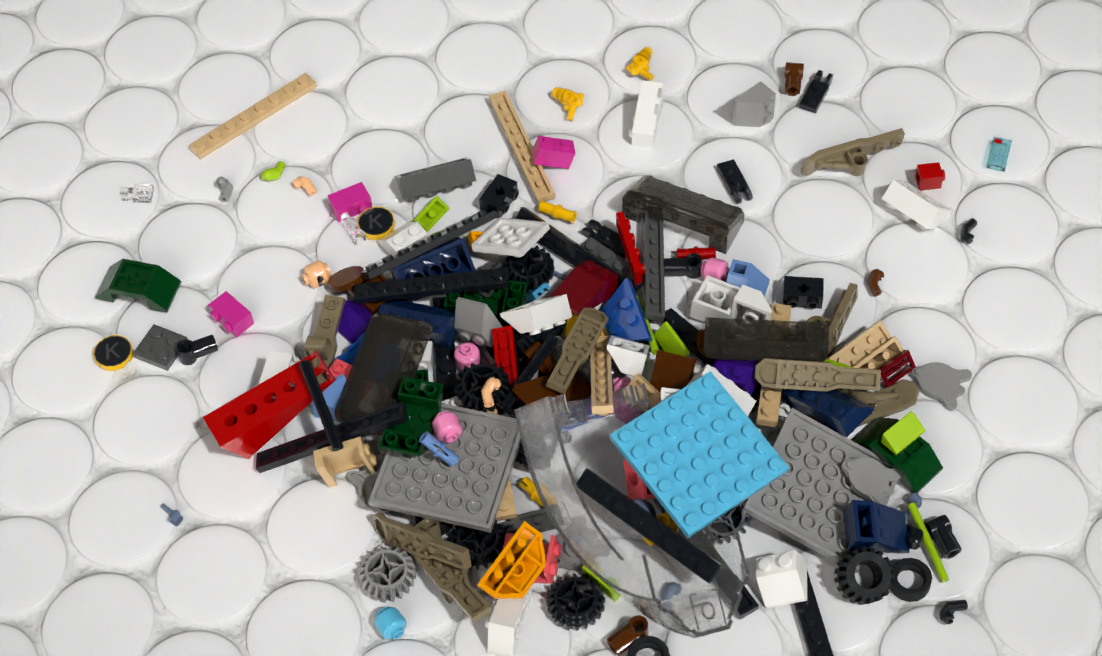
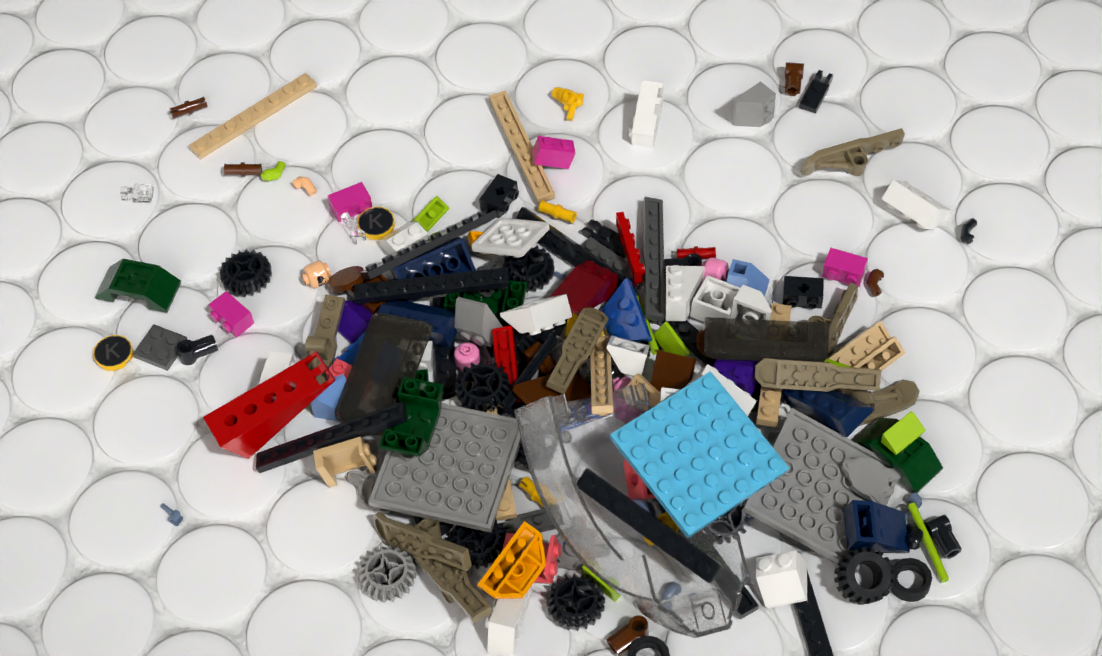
(188, 107): none -> reddish brown pin
(226, 188): light grey arm -> none
(242, 169): none -> reddish brown pin
(246, 277): none -> black gear
(321, 405): black axle -> none
(390, 622): medium azure head -> none
(436, 178): dark grey slope -> none
(447, 427): bright pink head -> none
(449, 457): medium blue pin -> none
(490, 385): light nougat arm -> none
(535, 292): dark azure tile -> none
(640, 63): yellow piece -> none
(681, 288): none -> white wedge
(685, 209): clear smoke windscreen -> none
(734, 180): black hinge -> none
(844, 267): none -> dark pink brick
(891, 368): dark red tile -> none
(929, 176): red brick -> none
(941, 382): light grey tile -> none
(946, 614): black arm -> none
(999, 154): clear light blue tile -> none

